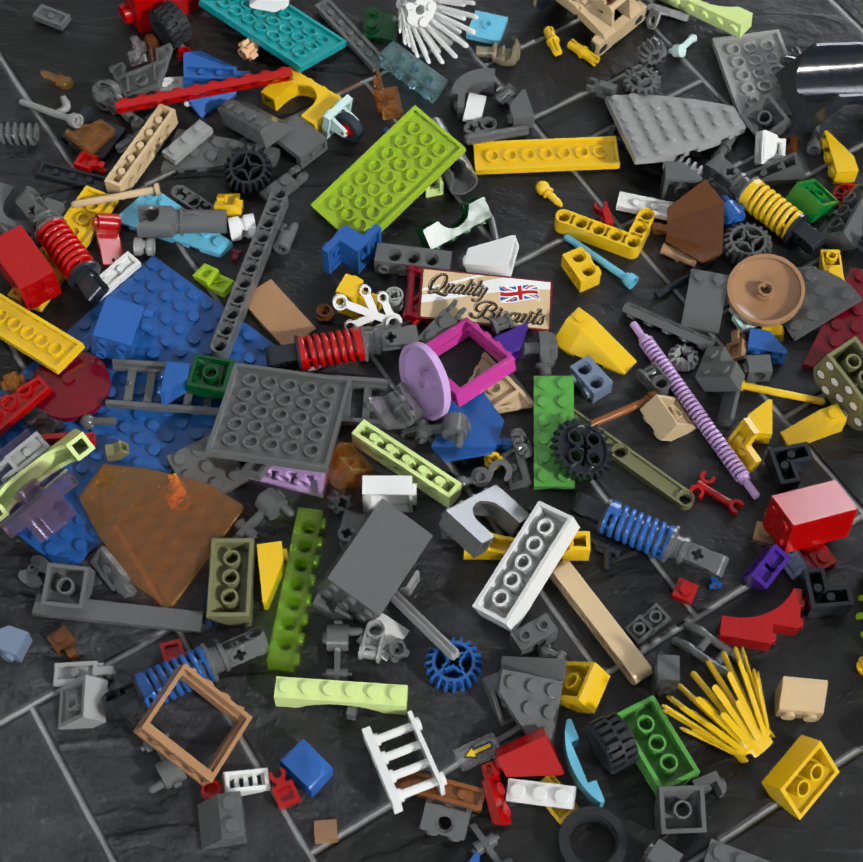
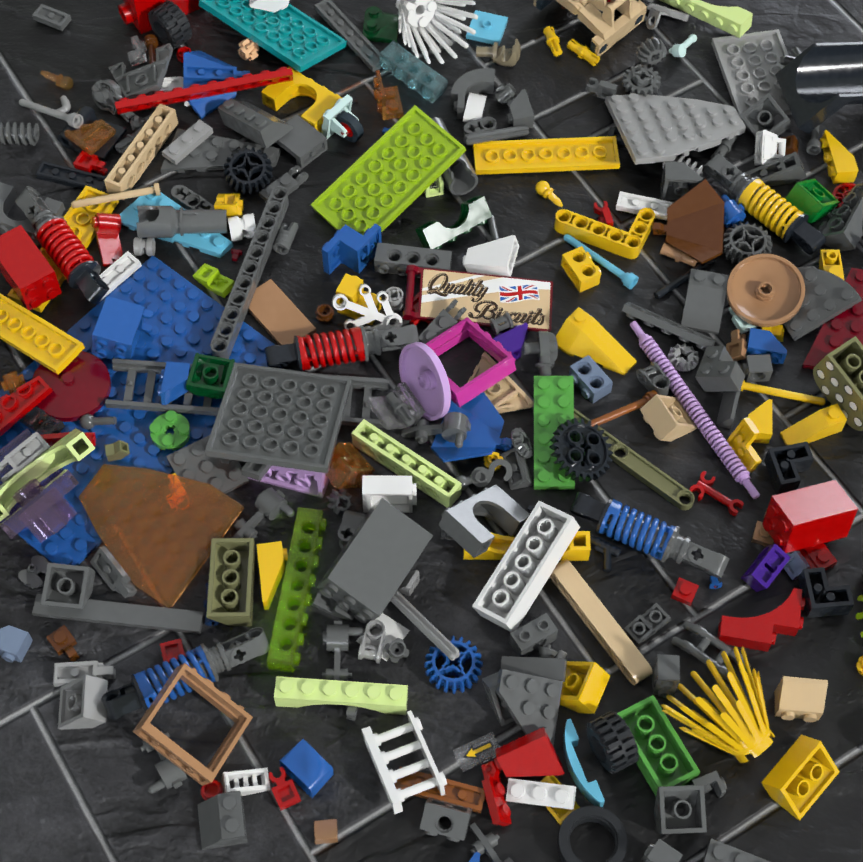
(170, 441): none -> bright green plate

